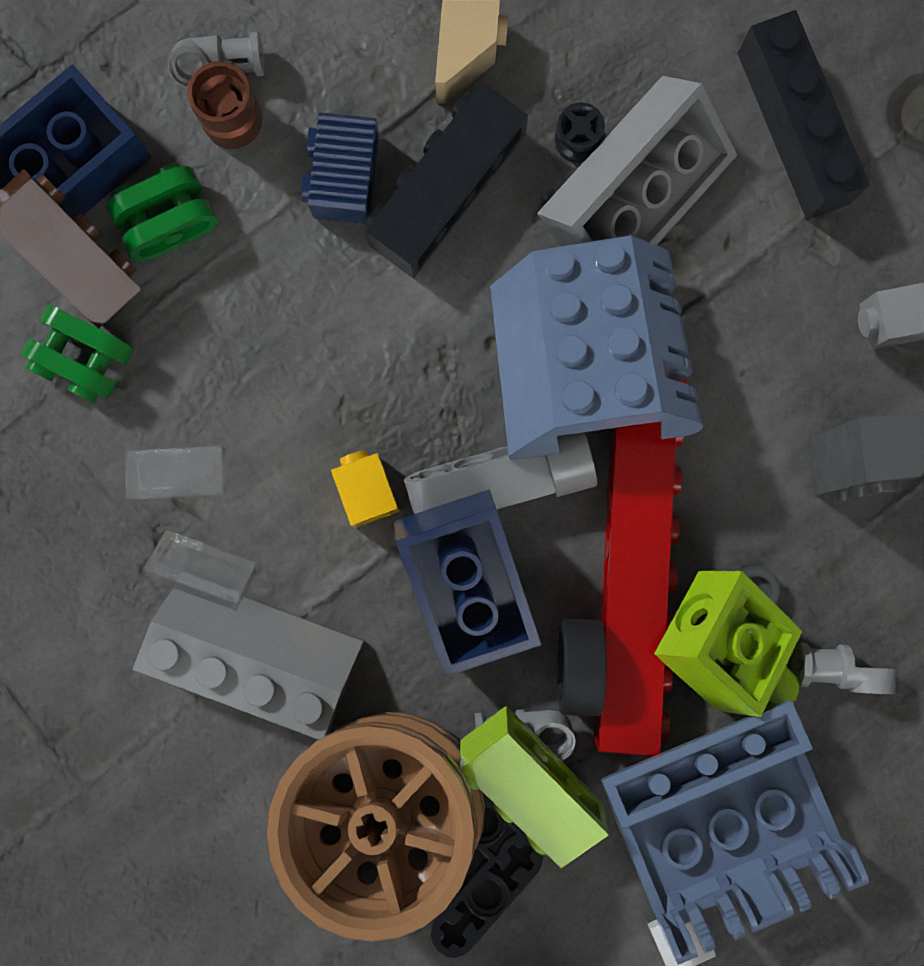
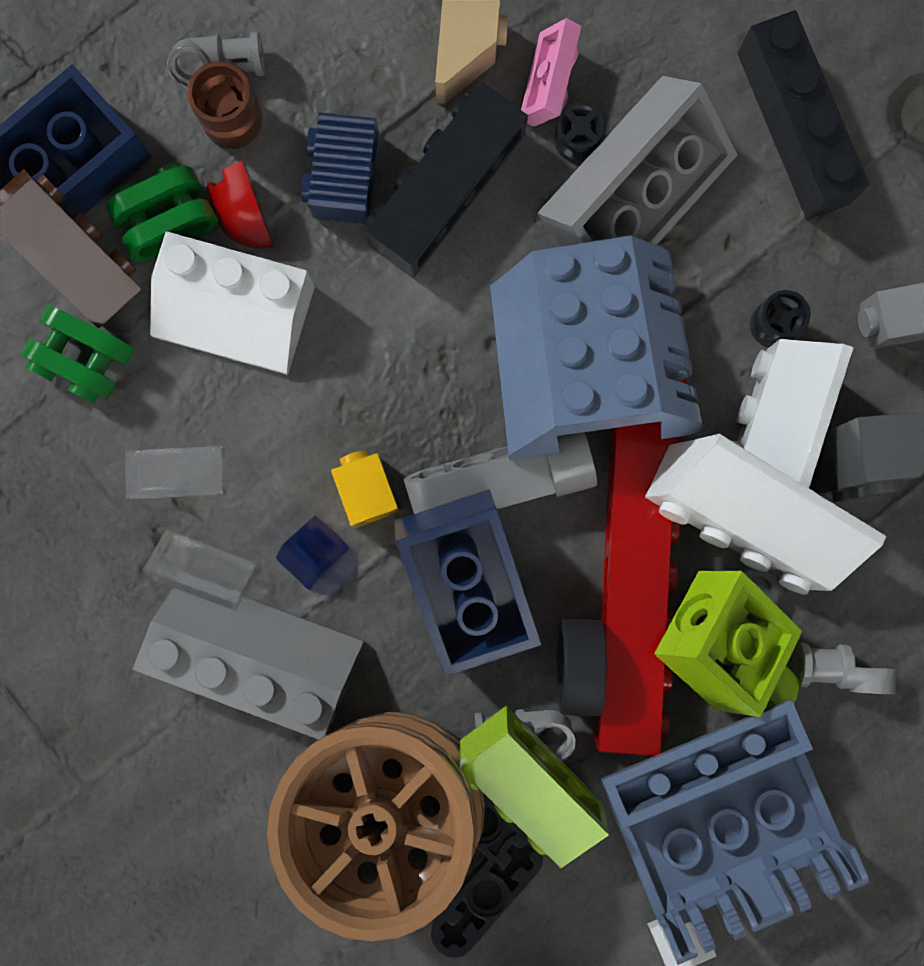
(228, 303): none -> white slope
(239, 207): none -> red brick
(311, 552): none -> clear blue slope
(551, 71): none -> bright pink plate
(761, 514): none -> white slope
(788, 312): none -> black wheel
(792, 404): none -> white slope

